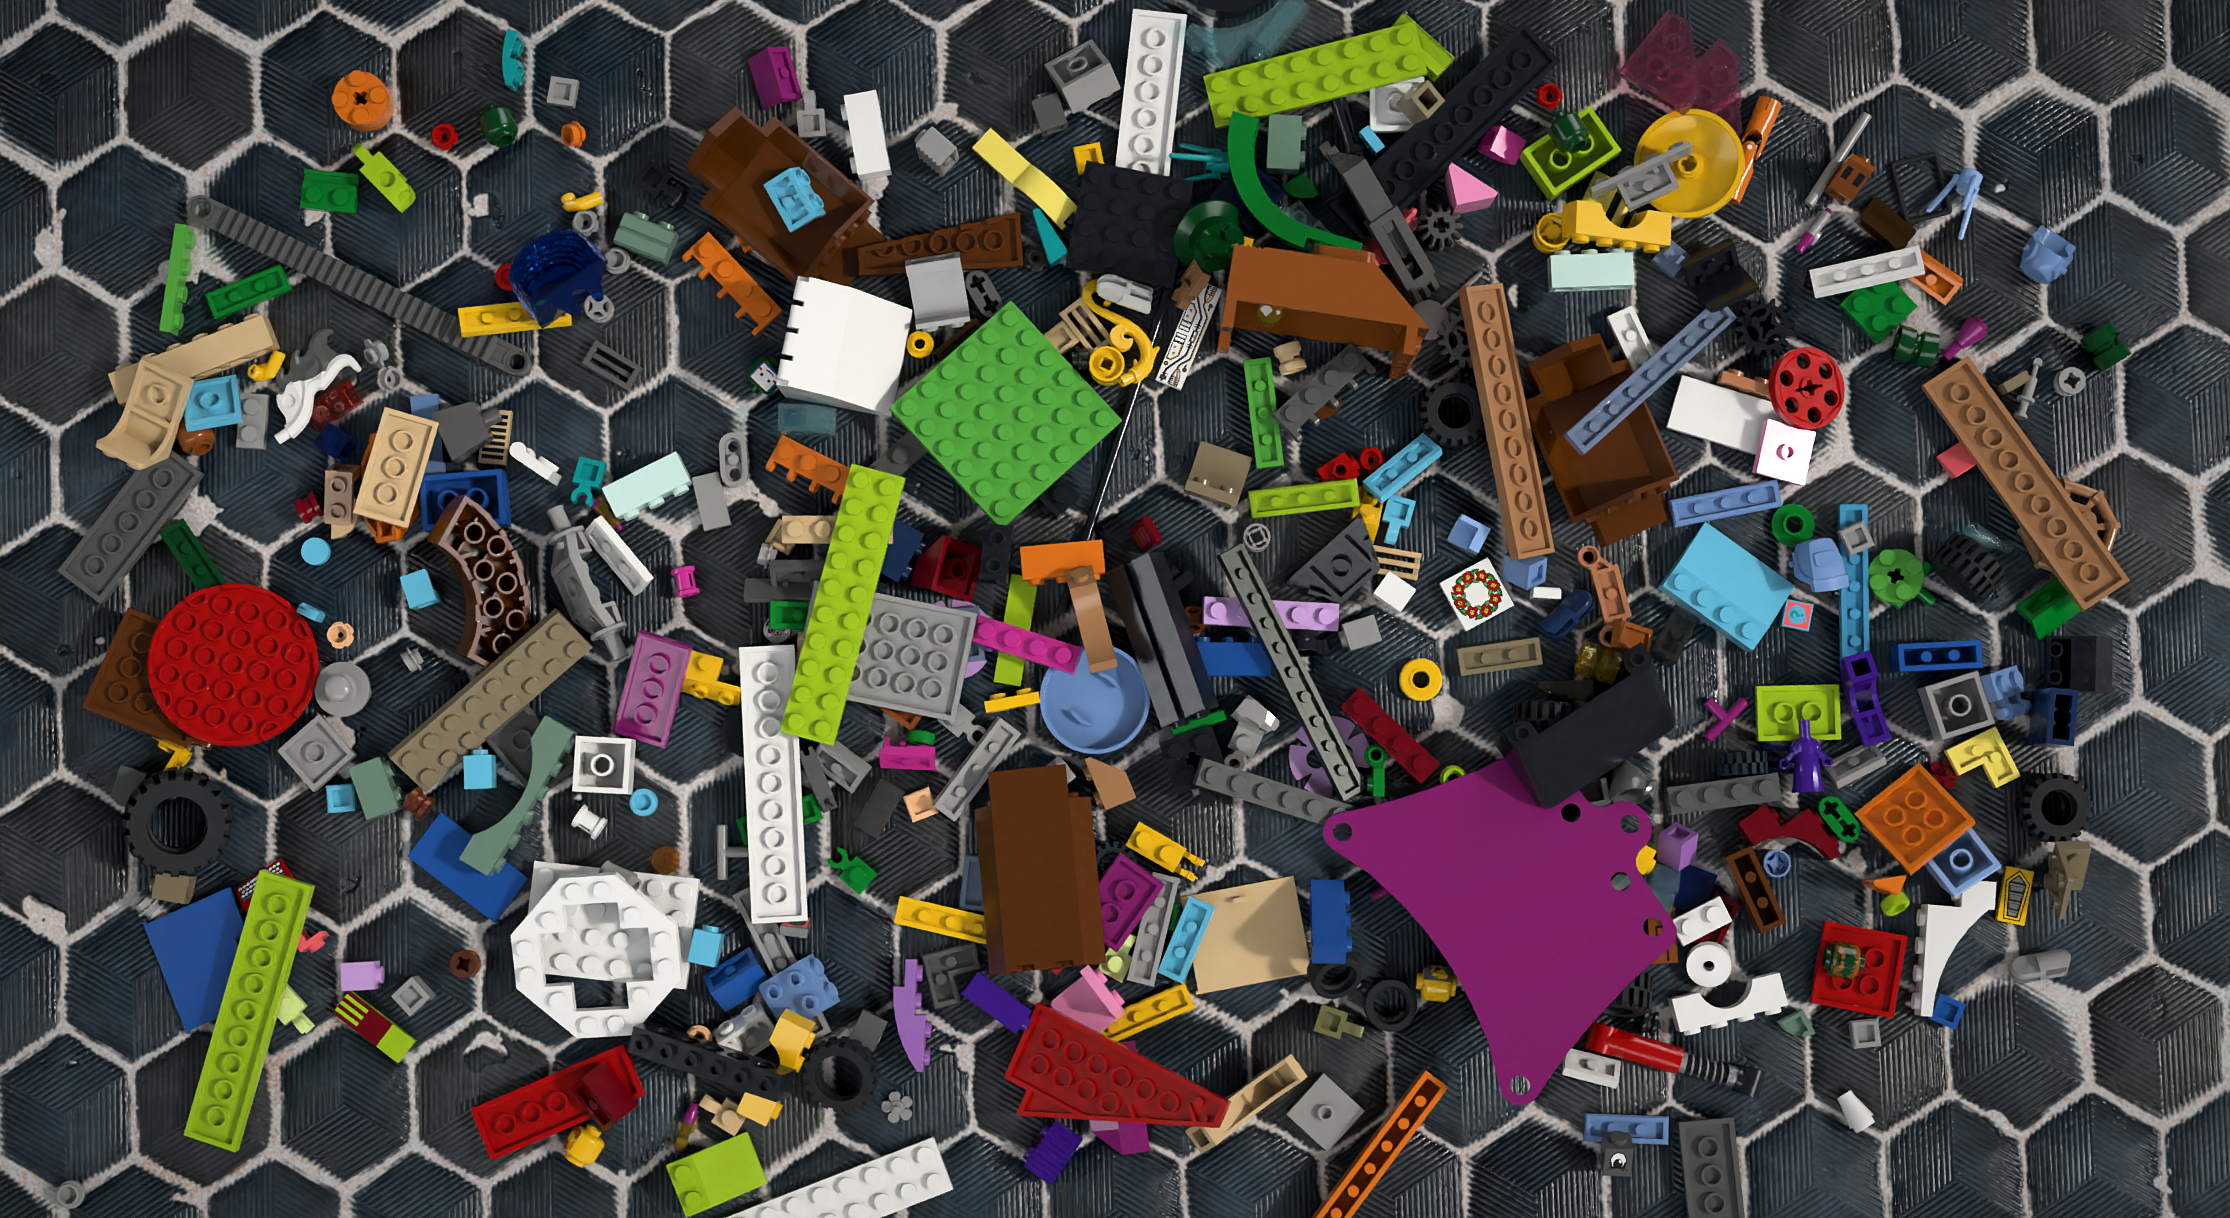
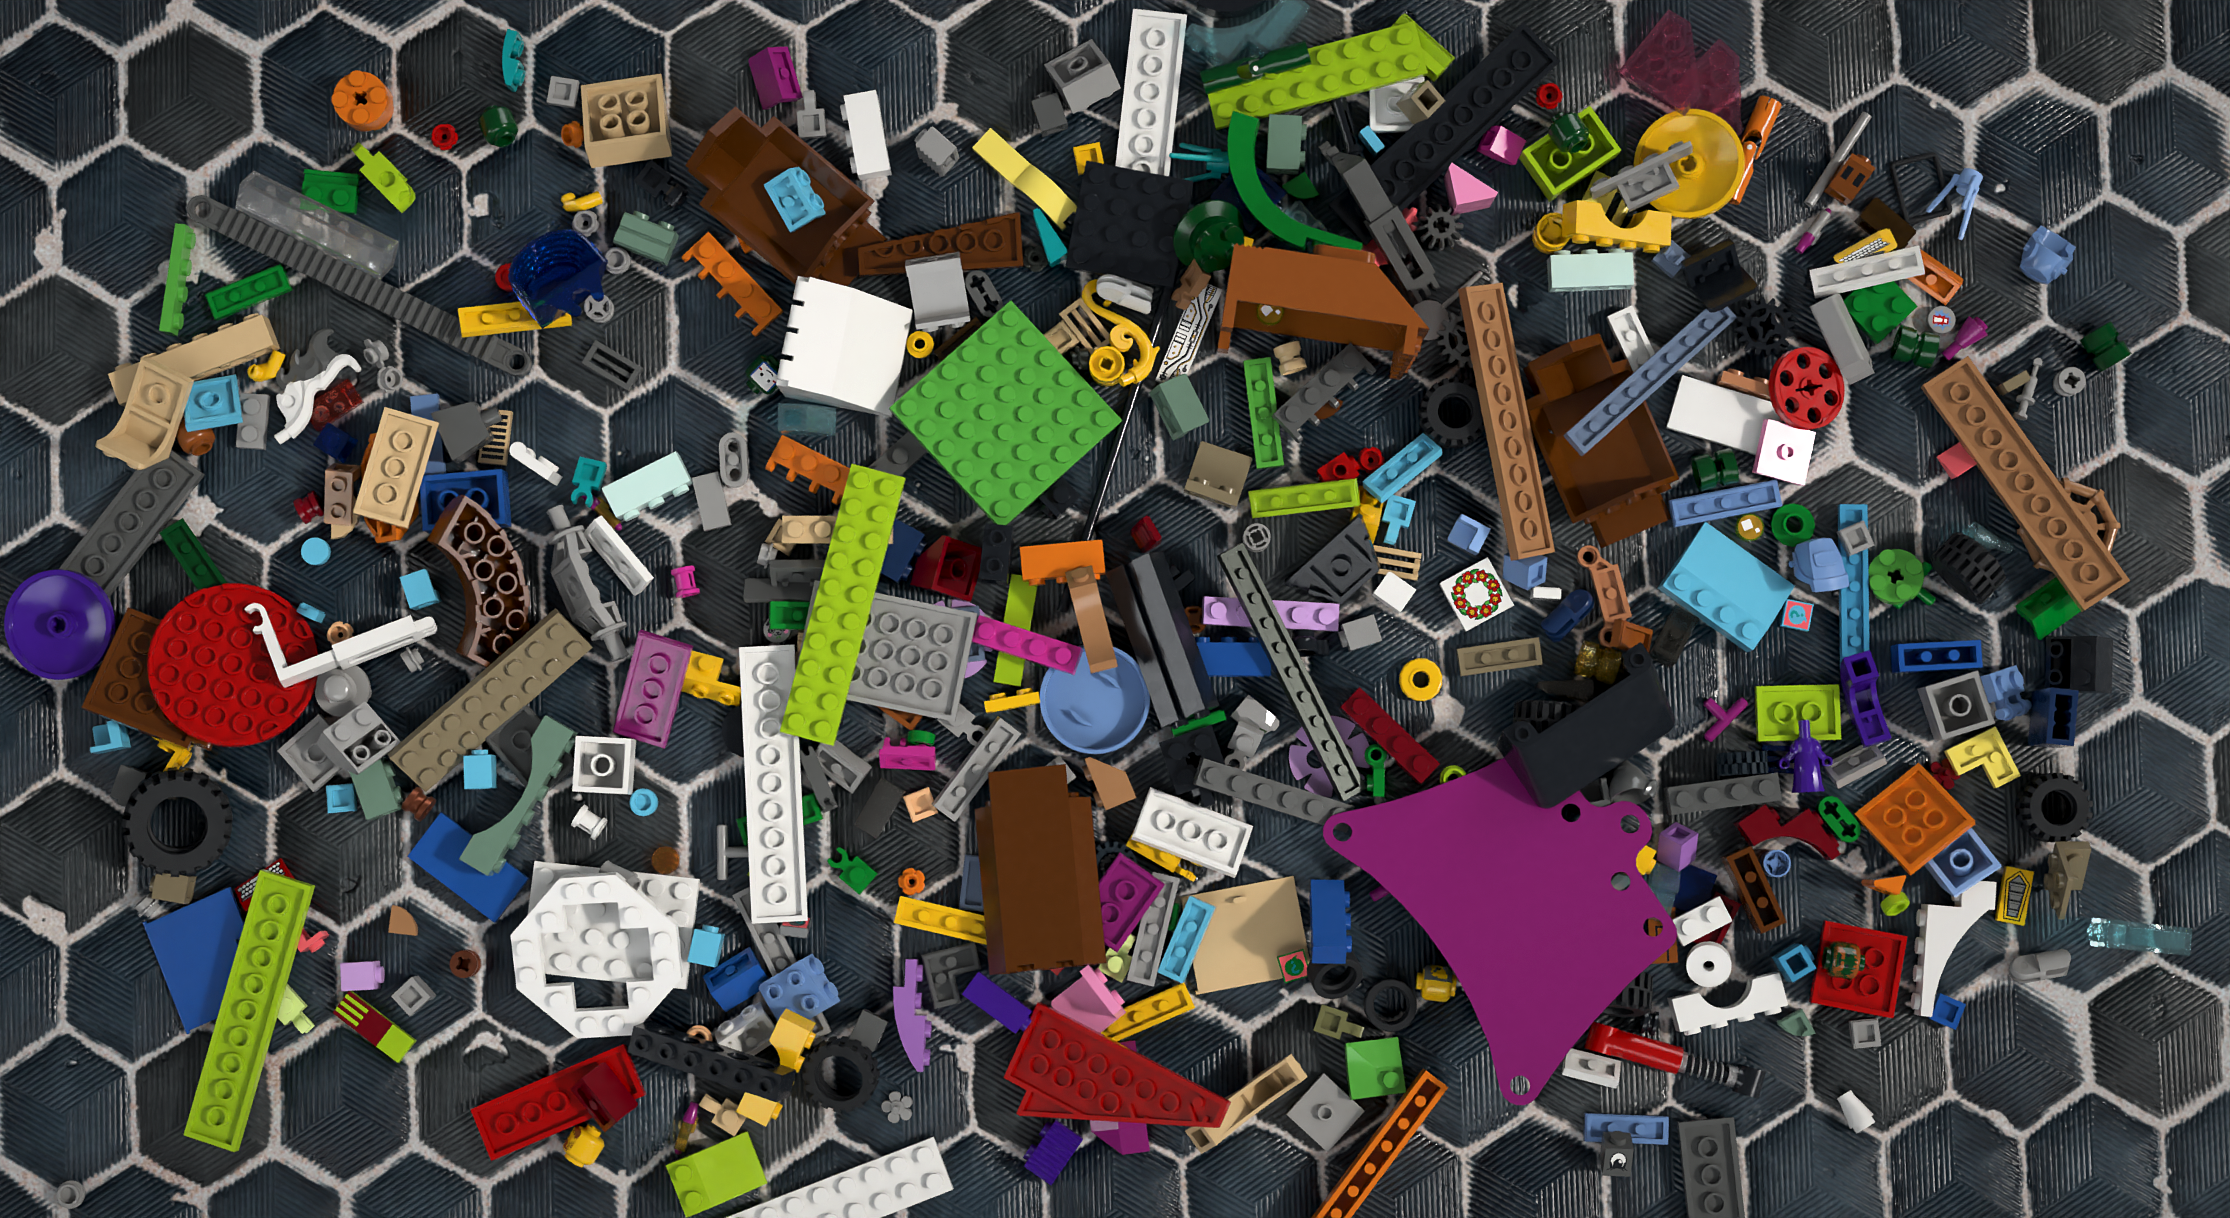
(59, 624): none -> dark purple dish
(110, 738): none -> medium azure panel
(316, 225): none -> clear brick
(345, 653): none -> white hinge
(357, 739): none -> light grey slope
(402, 922): none -> medium nougat tile
(625, 121): none -> tan slope
(918, 878): none -> orange plate
(1179, 406): none -> sand green panel
(1192, 832): none -> white tile
(1276, 62): none -> dark green piece
(1293, 965): none -> tile
(1374, 1068): none -> bright green plate
(1705, 470): none -> dark green wheel
(1749, 527): none -> tile
(1794, 962): none -> dark azure brick
(1843, 338): none -> light grey piece
(1875, 244): none -> slope
(1940, 320): none -> light grey tile
(2140, 936): none -> clear light blue arch

